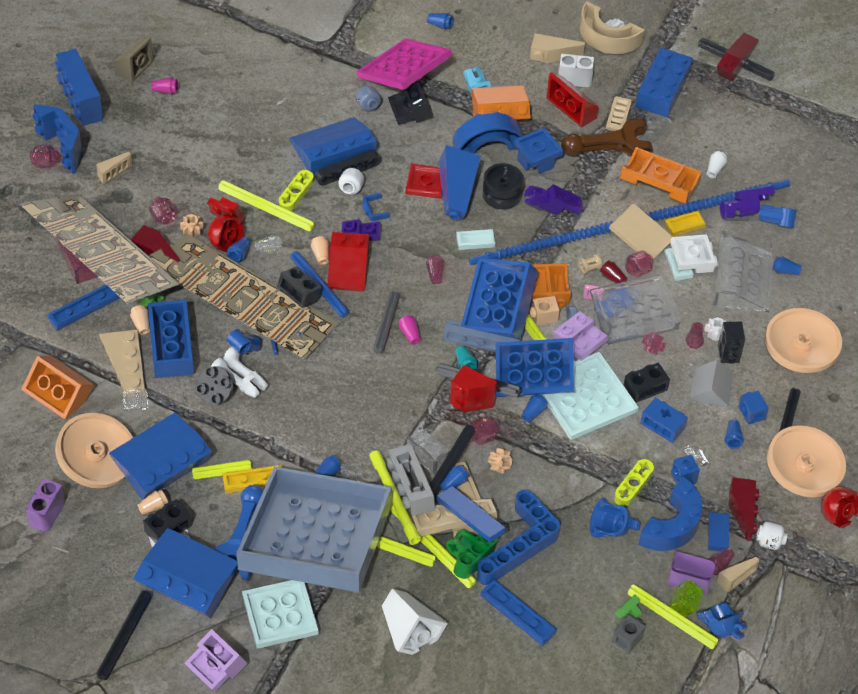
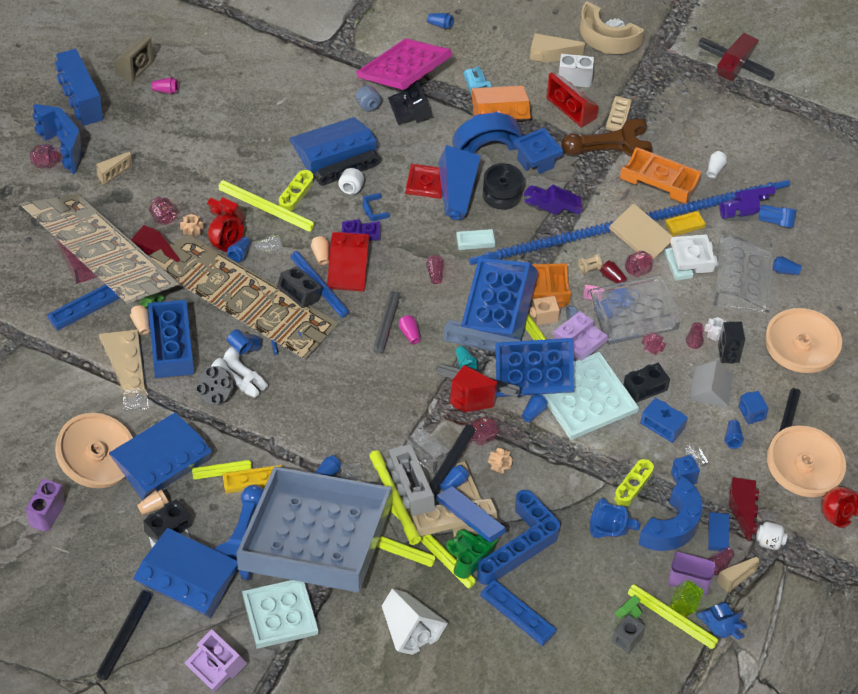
(56, 386): orange slope -> none
(664, 82): blue brick -> none

